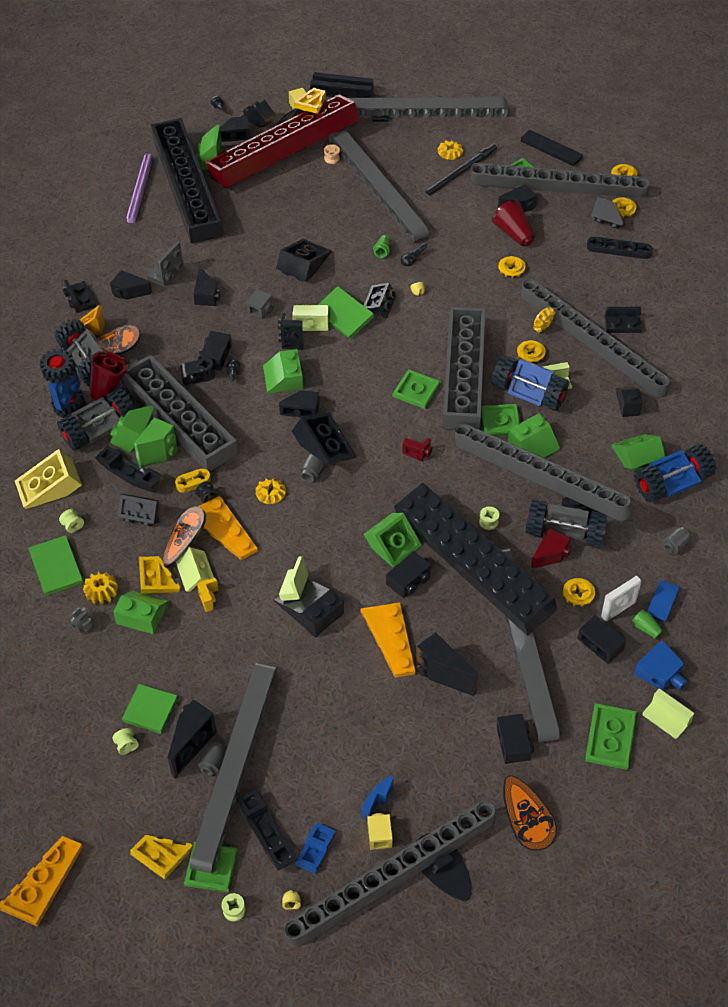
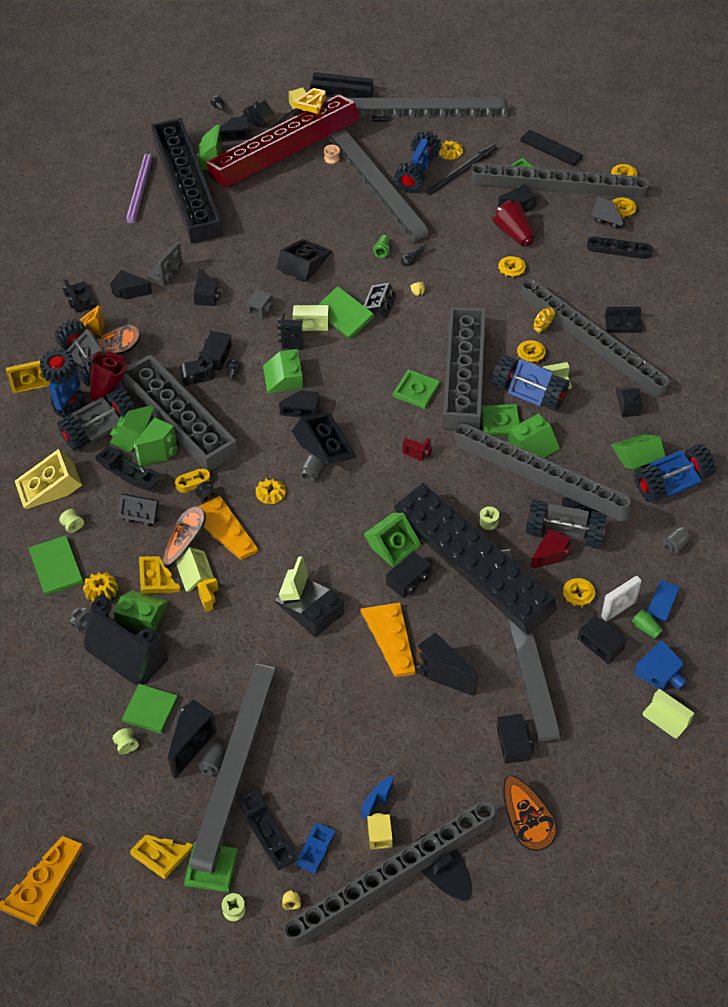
(26, 377): none -> yellow slope
(129, 655): none -> black windscreen
(412, 175): none -> black plate
(611, 736): bright green tile -> none

